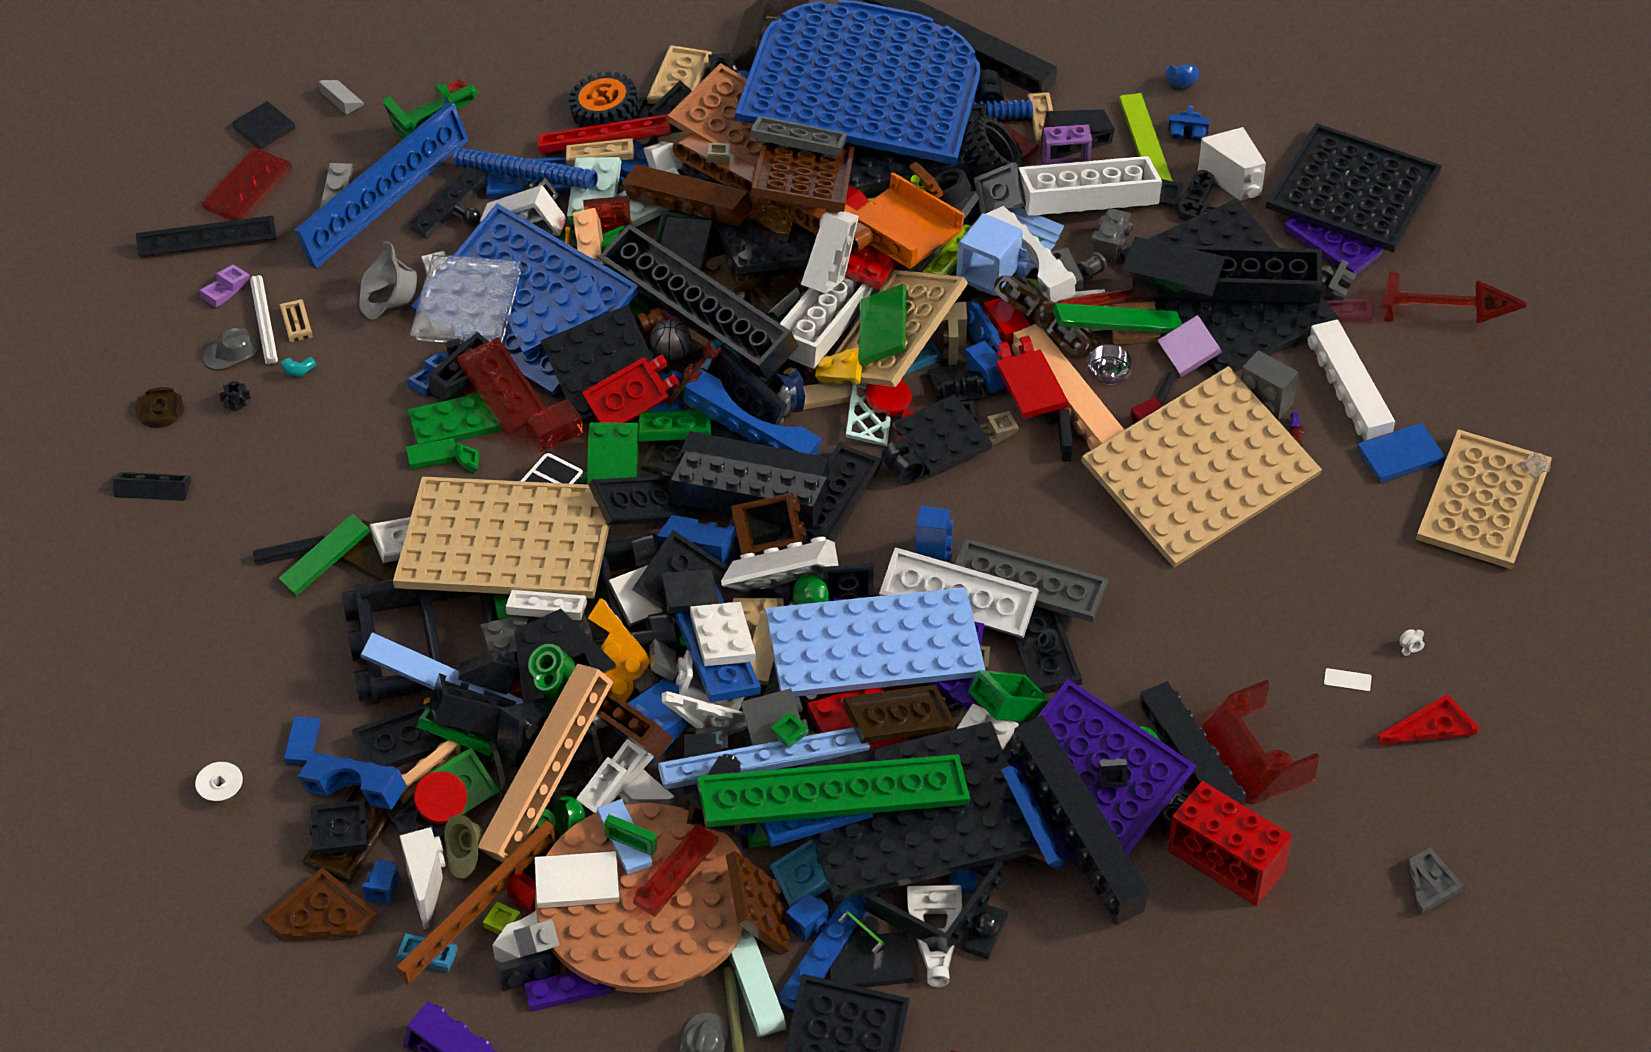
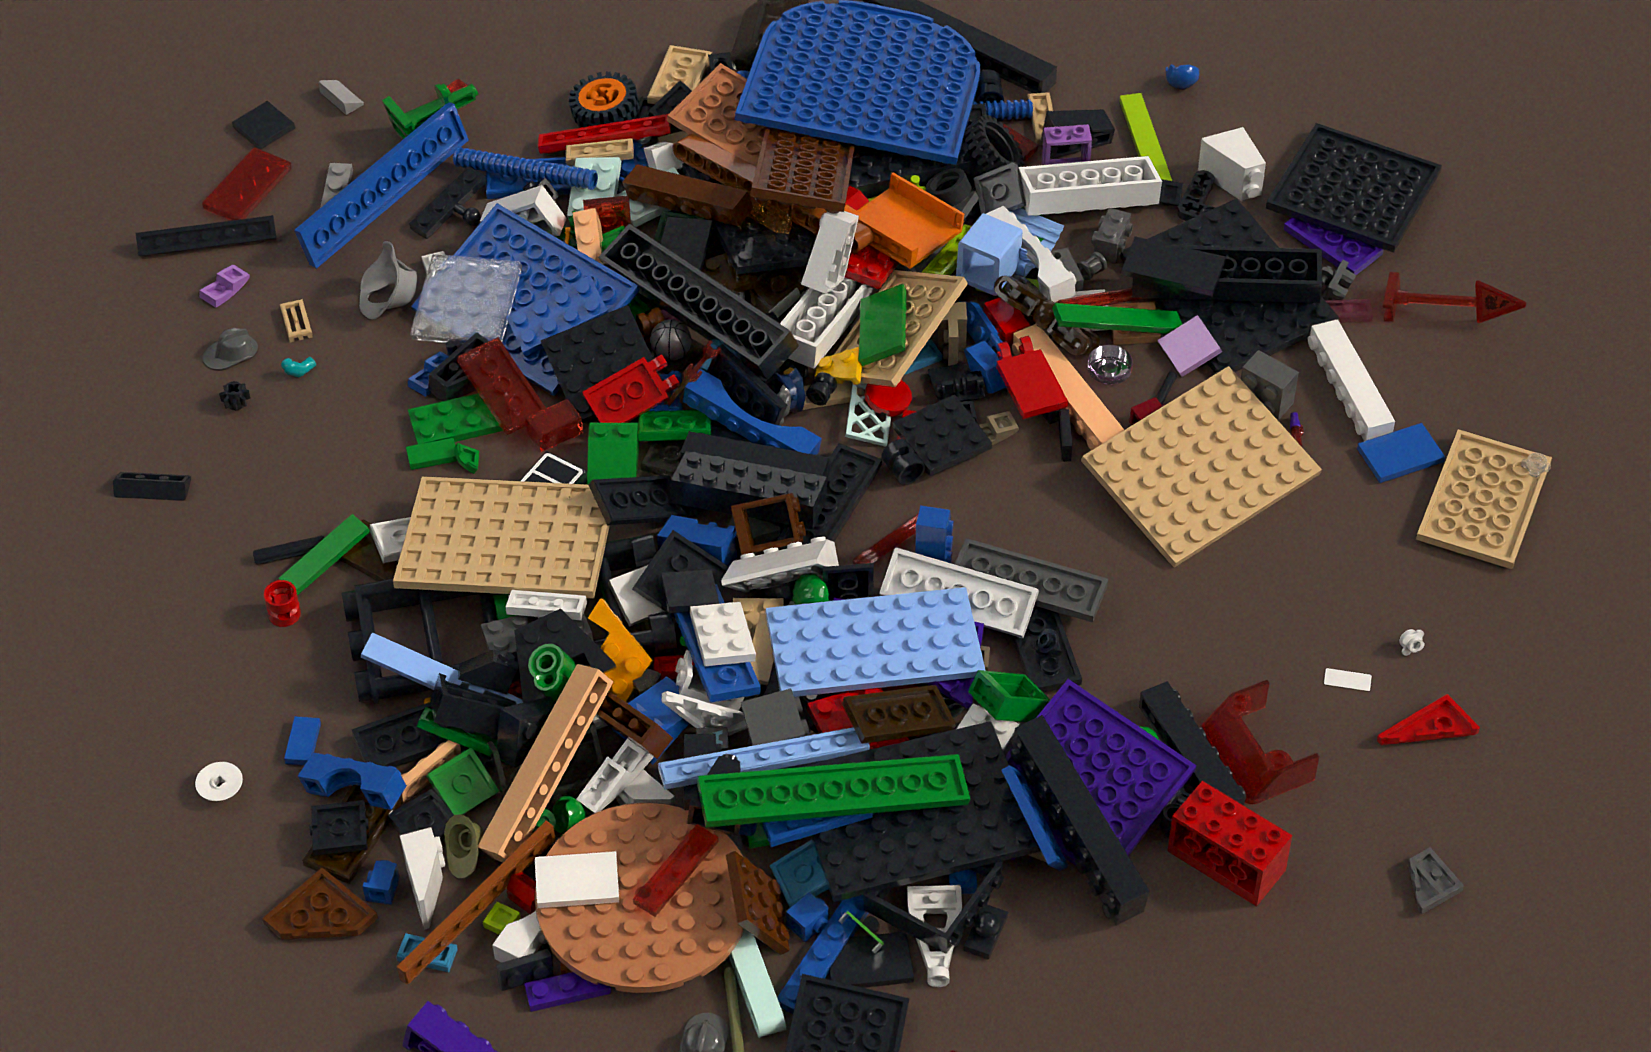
(159, 407): dark brown tile -> none
(263, 320): white axle -> none
(282, 603): none -> red wheel
(440, 797): red tile -> none
(536, 937): light grey brick -> none
(630, 835): green tile -> none
(631, 858): light blue tile -> none
(663, 660): dark grey tile -> none
(718, 152): dark tan tile -> none
(789, 730): green plate -> none
(805, 137): dark grey plate -> none
(822, 387): none -> black wheel
(887, 543): none -> clear red axle
(926, 180): dark orange tile -> none
(1113, 773): black tile -> none
(1188, 122): blue hips -> none

